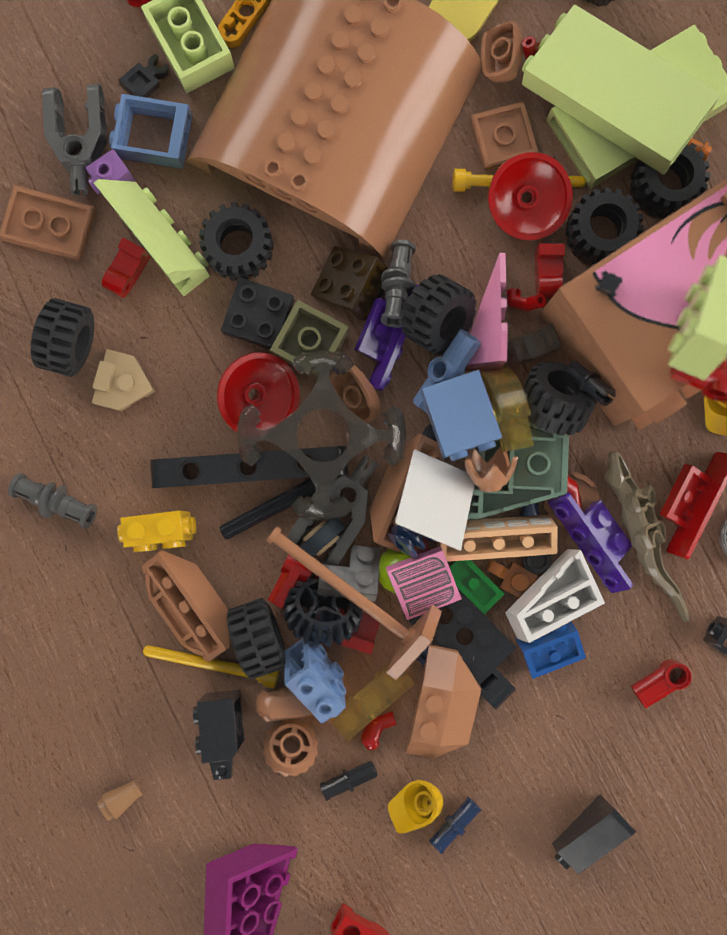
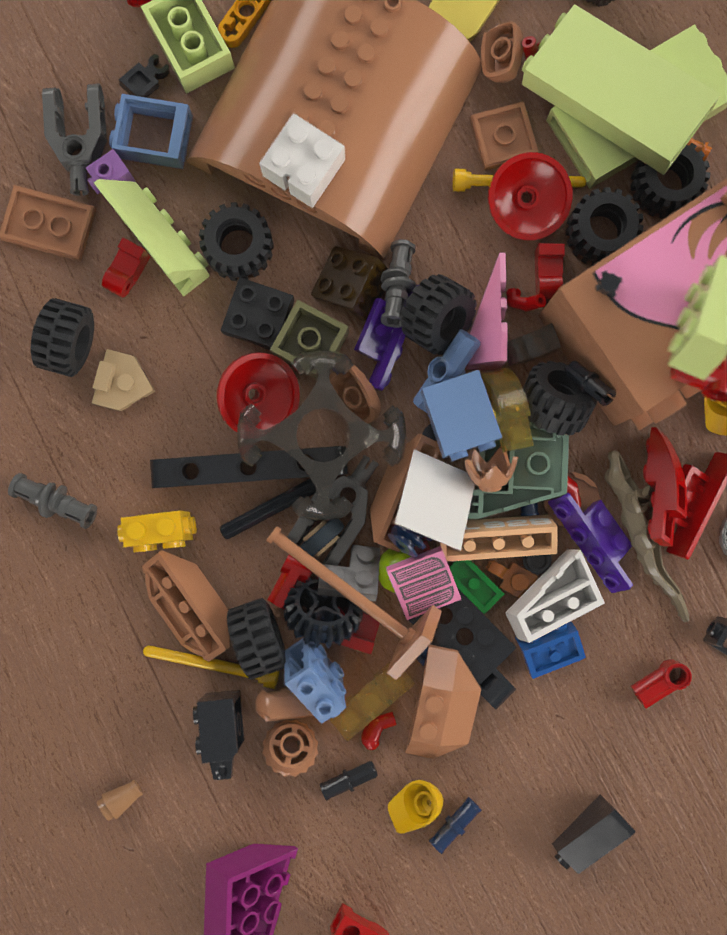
(305, 157): none -> white piece
(667, 478): none -> red slope

